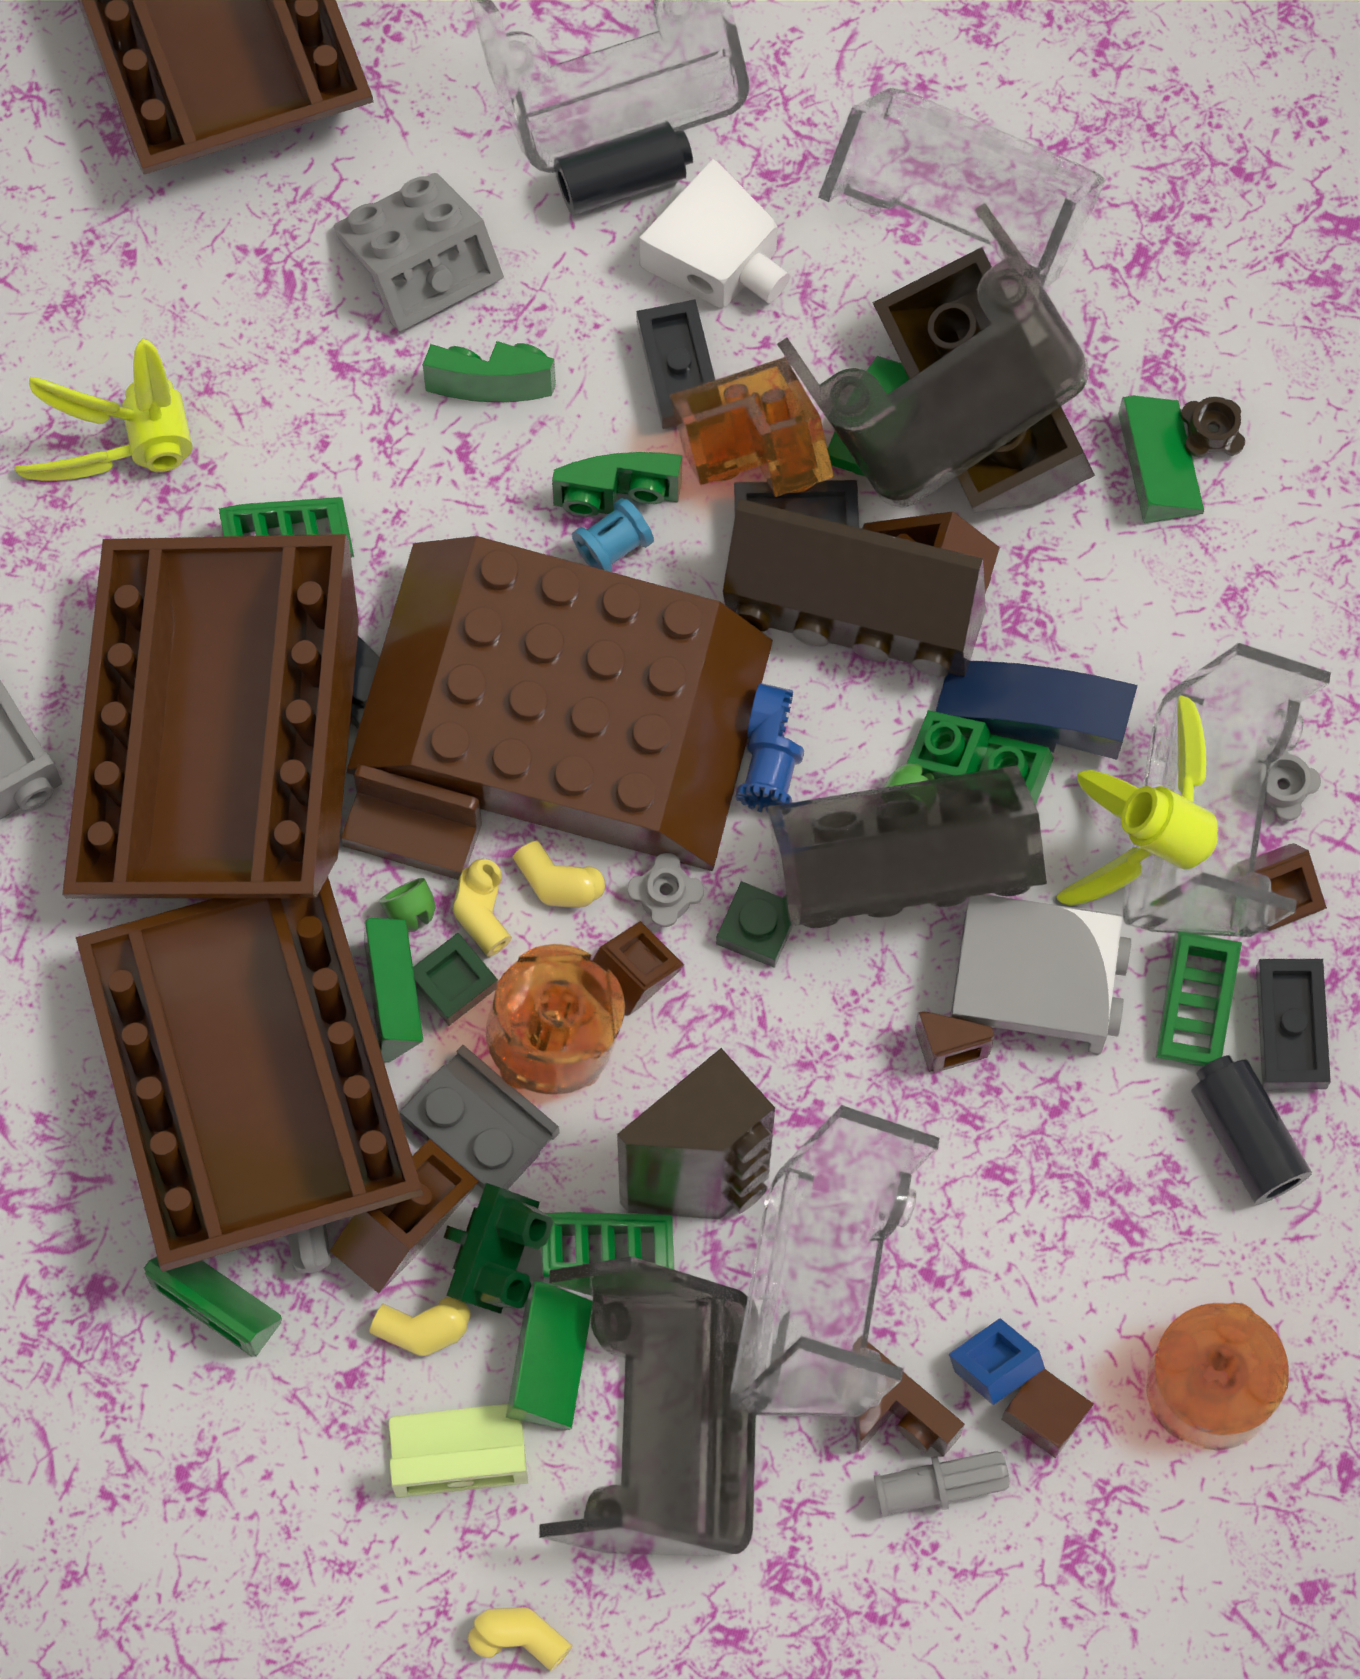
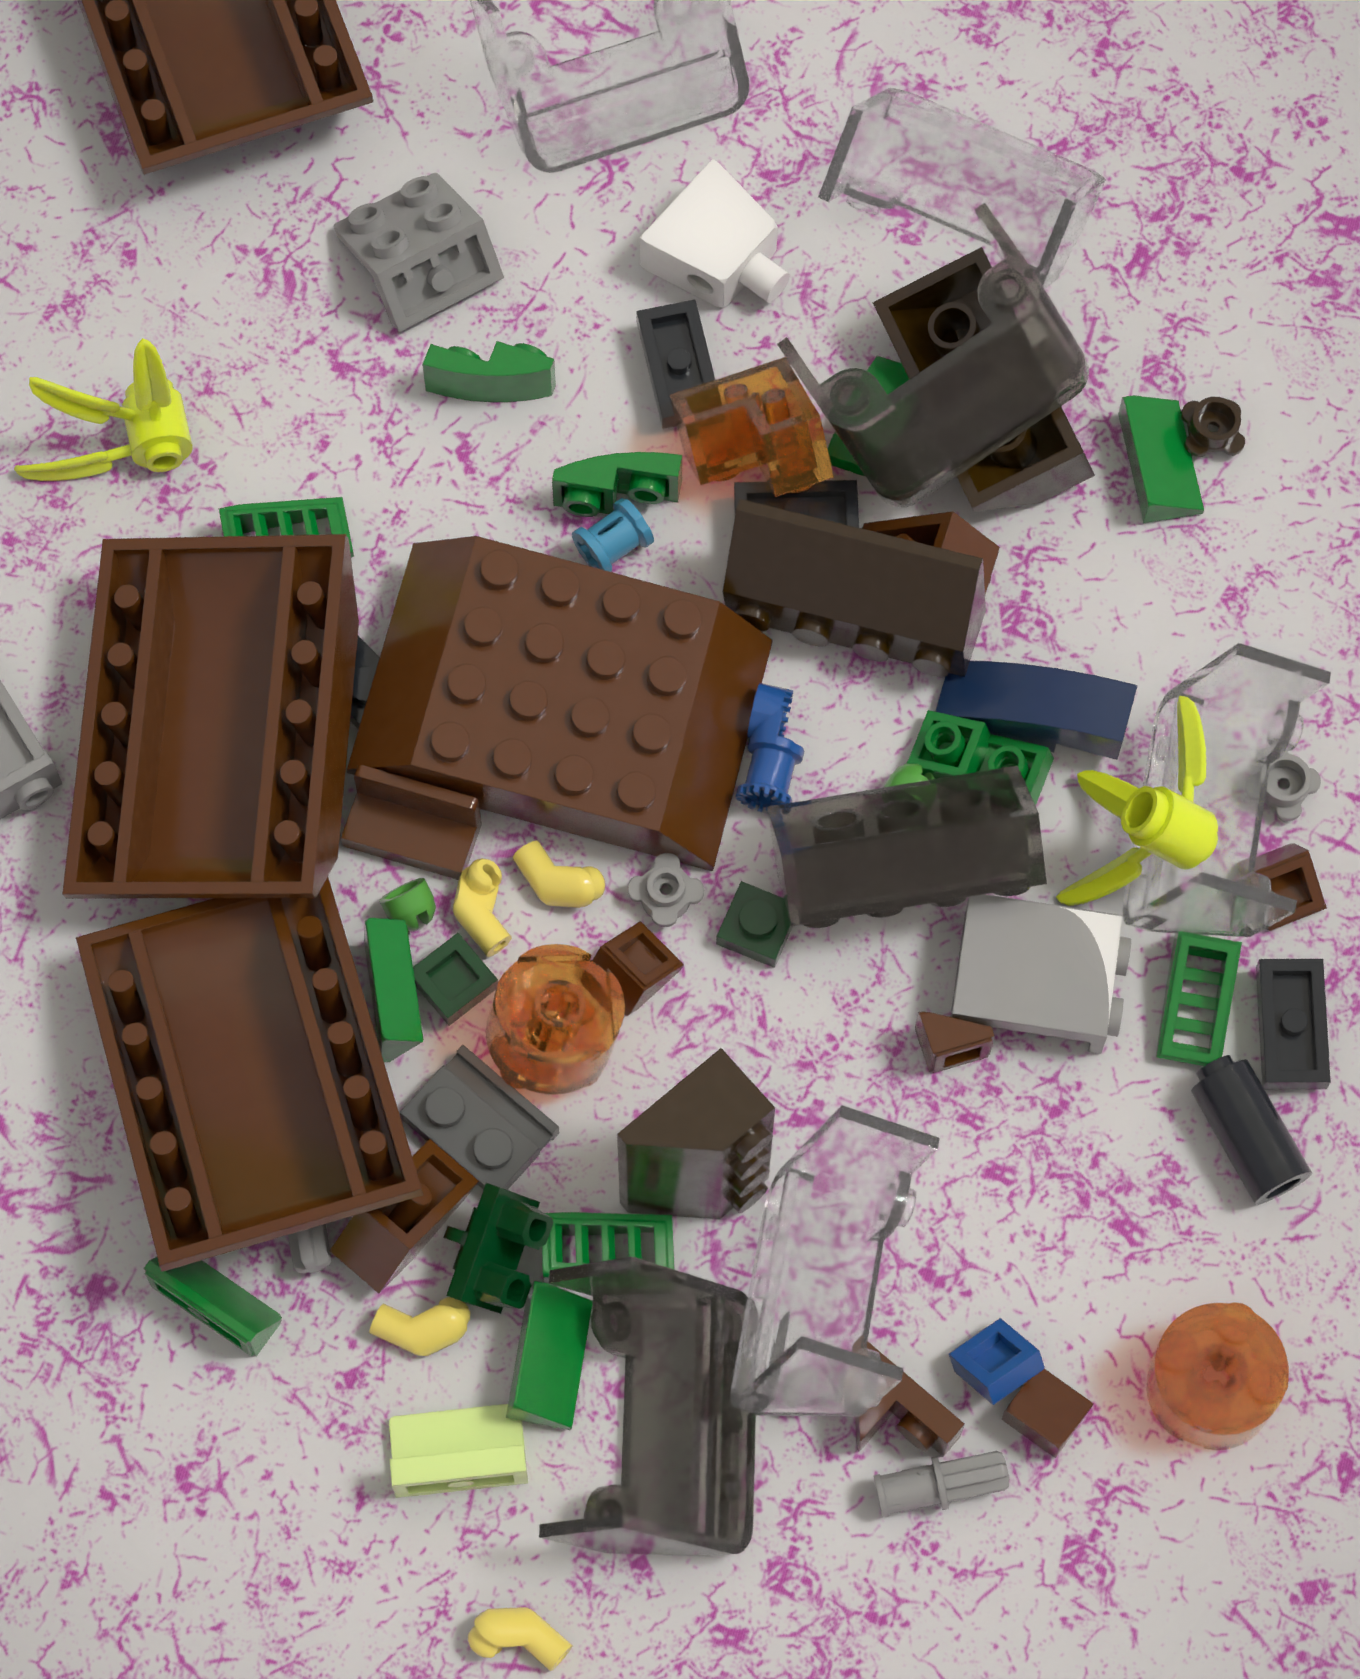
(622, 167): black brick -> none

